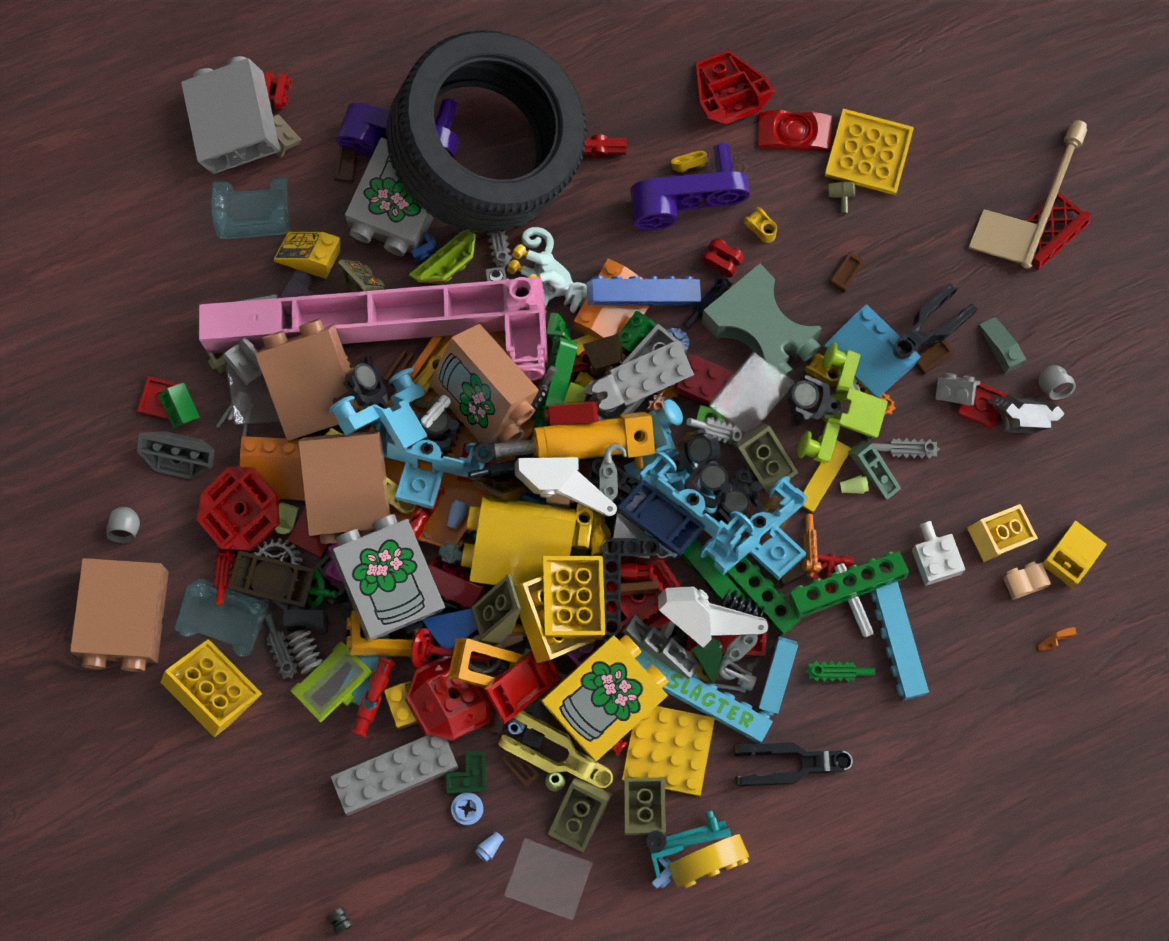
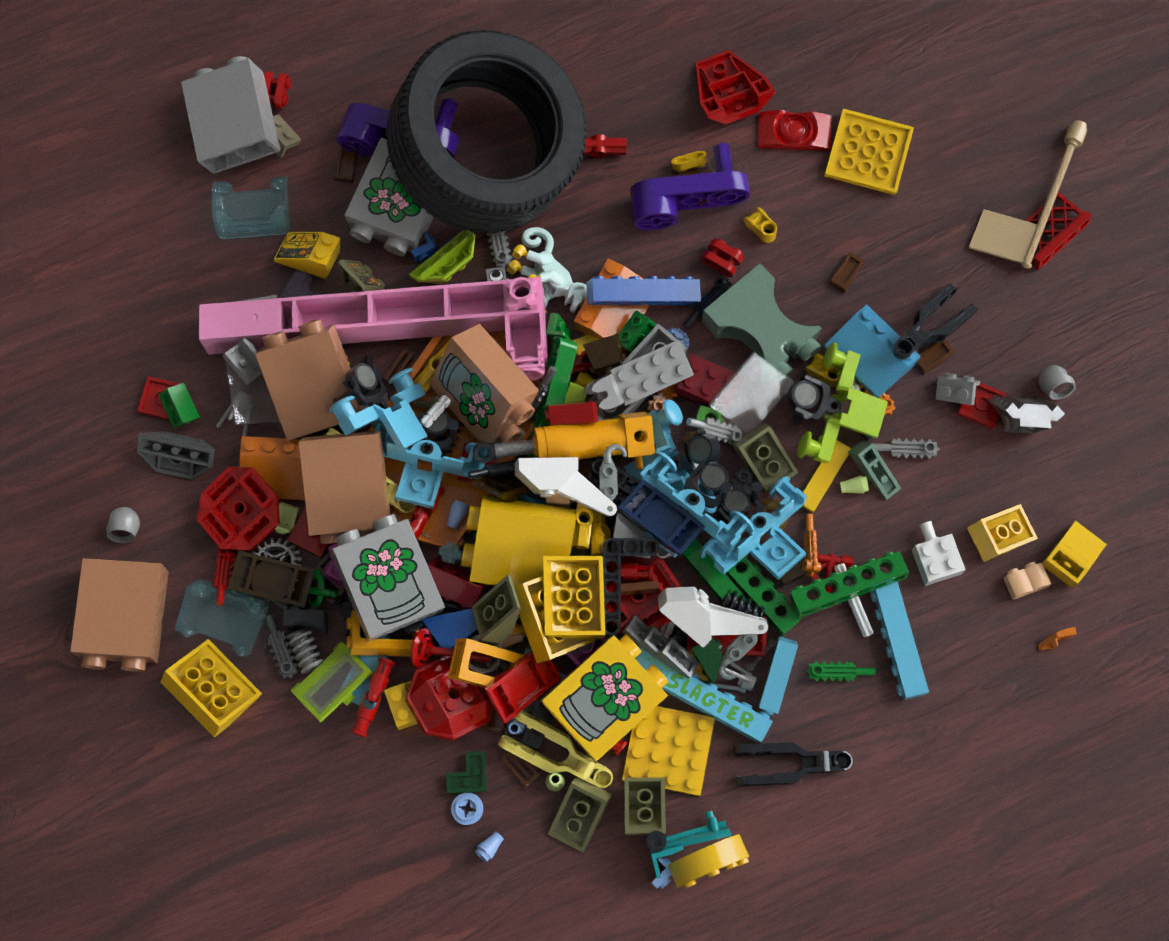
(218, 364): olive bracket -> none
(339, 920): pearl dark grey wheel -> none
(393, 773): light grey brick -> none
(548, 879): clear piece -> none
(843, 191): olive piece -> none
(1003, 345): sand green slope -> none

